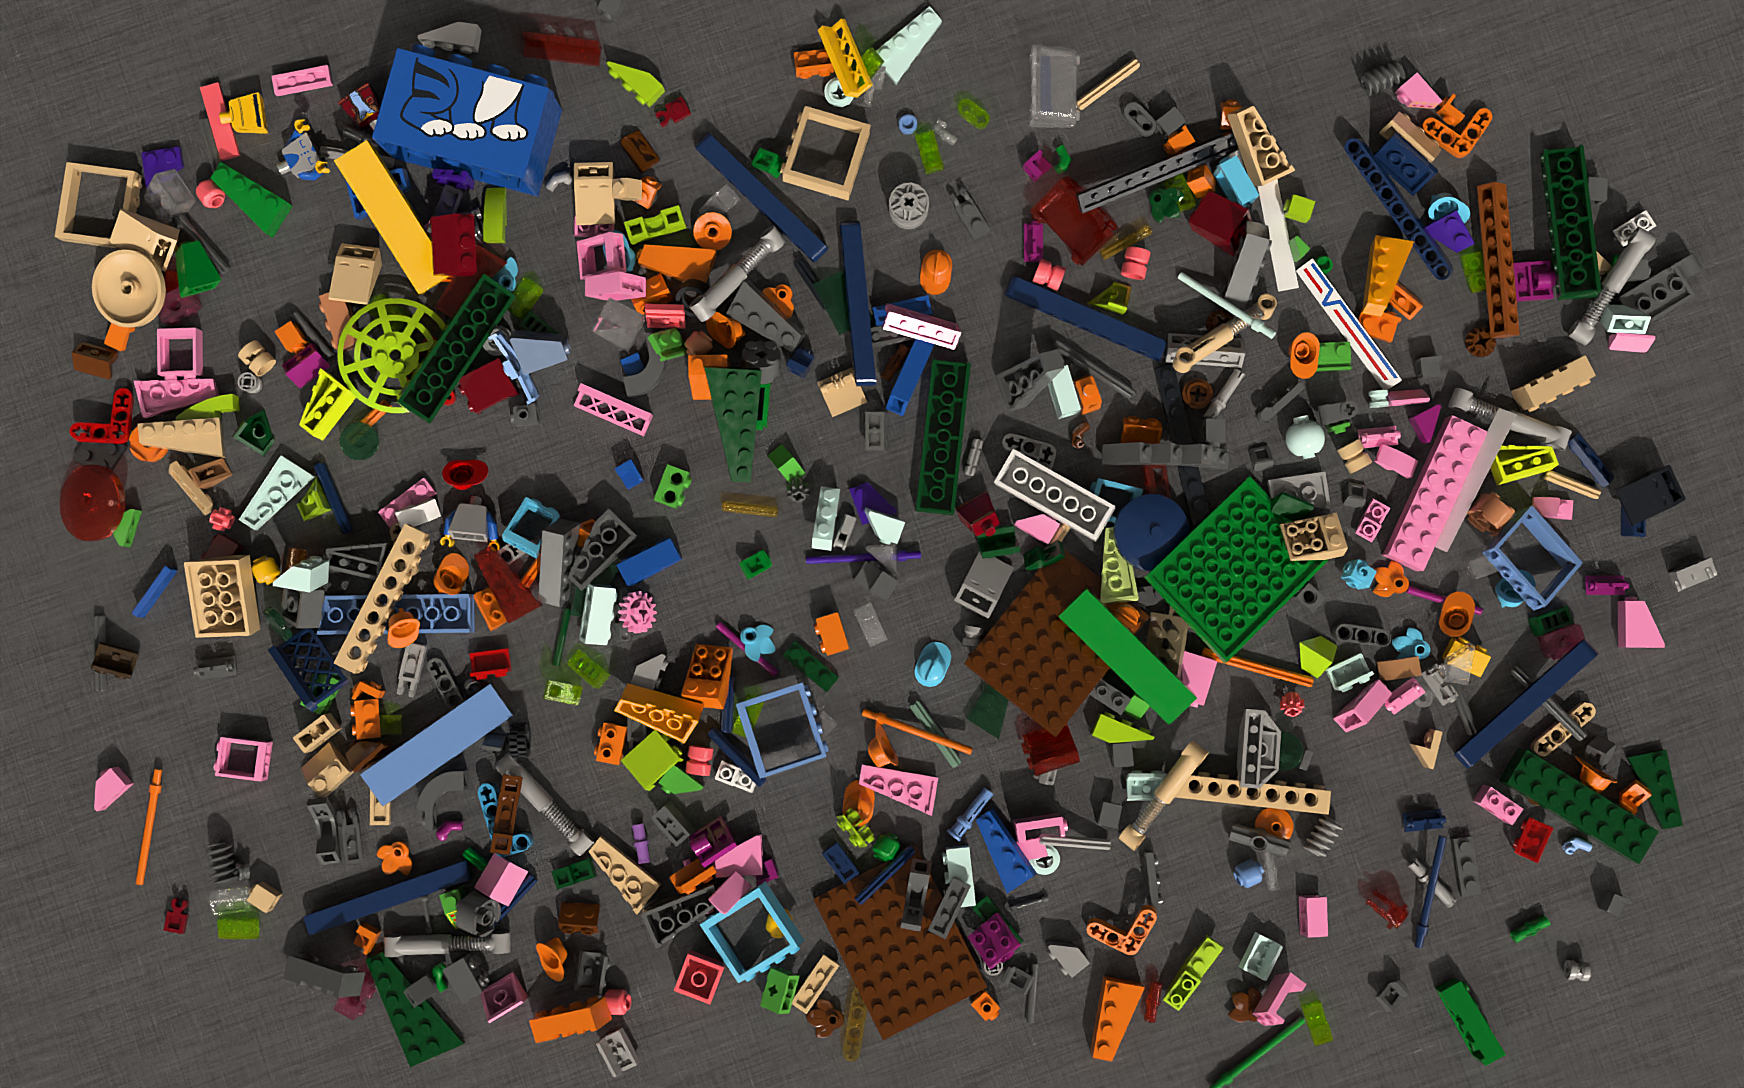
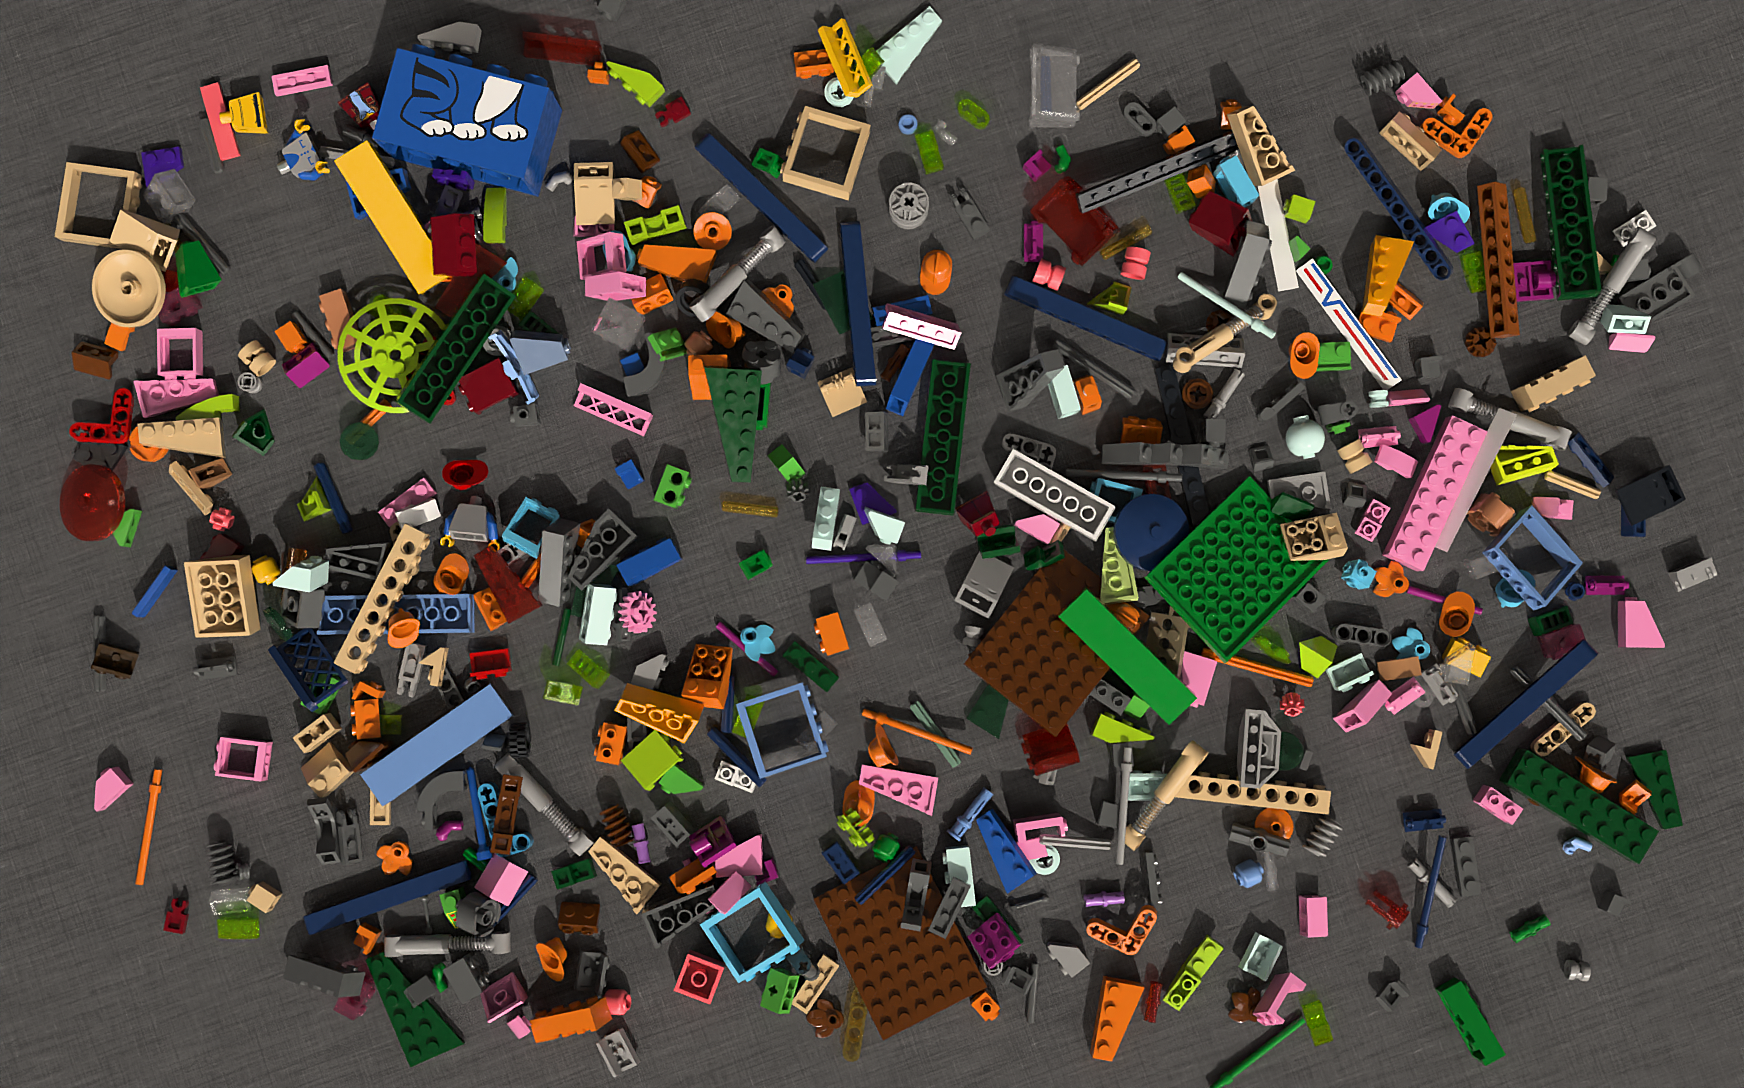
(210, 194): coral head -> none
(255, 201): green wedge -> none
(277, 489): light aqua wing -> none
(326, 405): neon yellow wedge -> none
(355, 273): tan slope -> none
(438, 661): none -> tan slope
(483, 850): none -> blue piece
(520, 1026): none -> bright pink slope
(598, 75): none -> orange tile
(617, 825): none -> reddish brown piece
(665, 316): coral plate -> none
(699, 760): coral wheel -> none
(804, 964): none -> dark grey piece
(907, 474): none -> light grey hinge
(932, 664): medium azure piece -> none
(973, 457): light grey axle -> none
(1077, 435): reddish brown arm -> none
(1104, 898): none -> medium lavender pin
(1126, 768): none -> light grey bar
(1161, 477): none -> dark grey bar
(1167, 205): dark green plate -> none
(1276, 653): none -> clear neon green slope
(1405, 164): dark blue tile -> none
(1524, 215): none -> clear yellow axle
(1533, 839): red bracket -> none
(1580, 591): none -> dark blue plate

